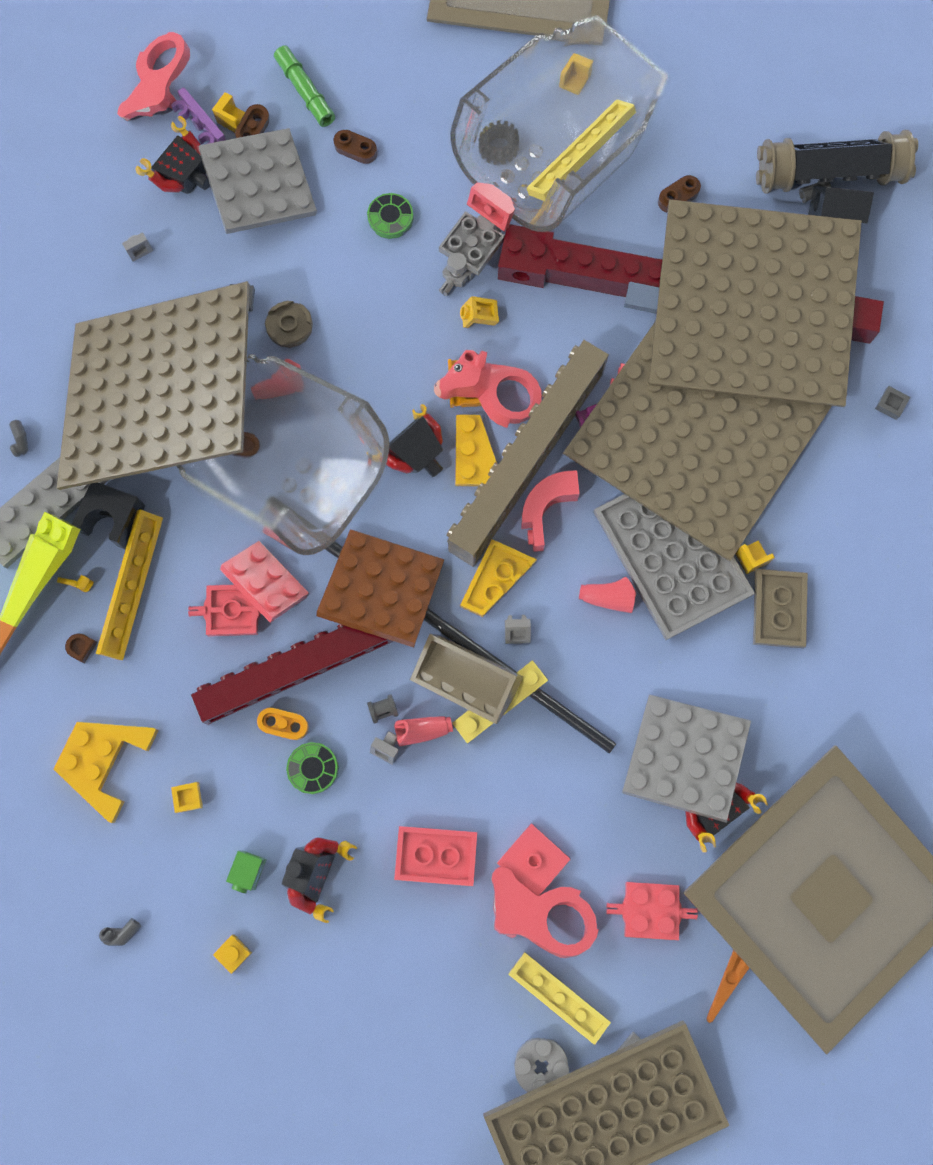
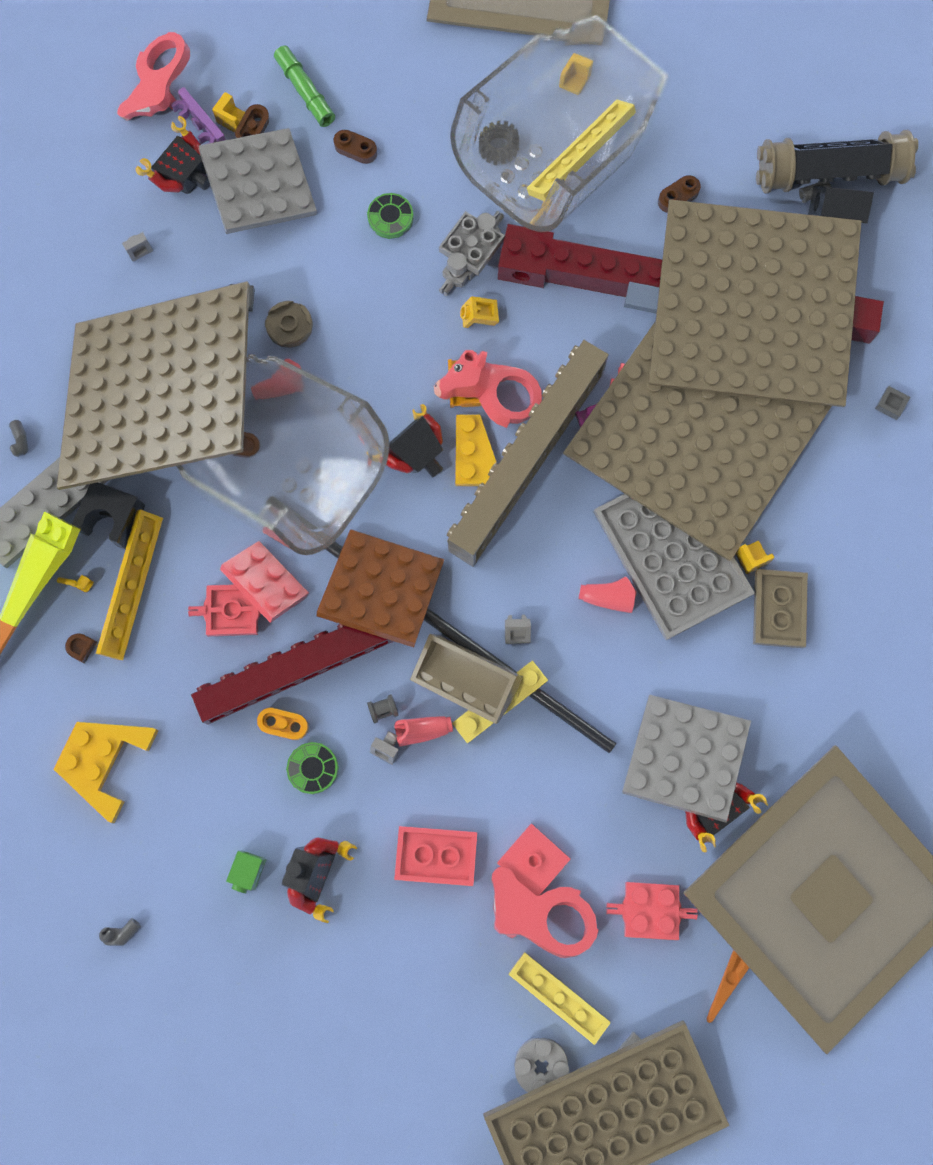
(186, 797): yellow plate -> none
(232, 953): yellow plate -> none
(491, 204): coral slope -> none
(495, 577): yellow wing -> none
(549, 491): coral arch -> none

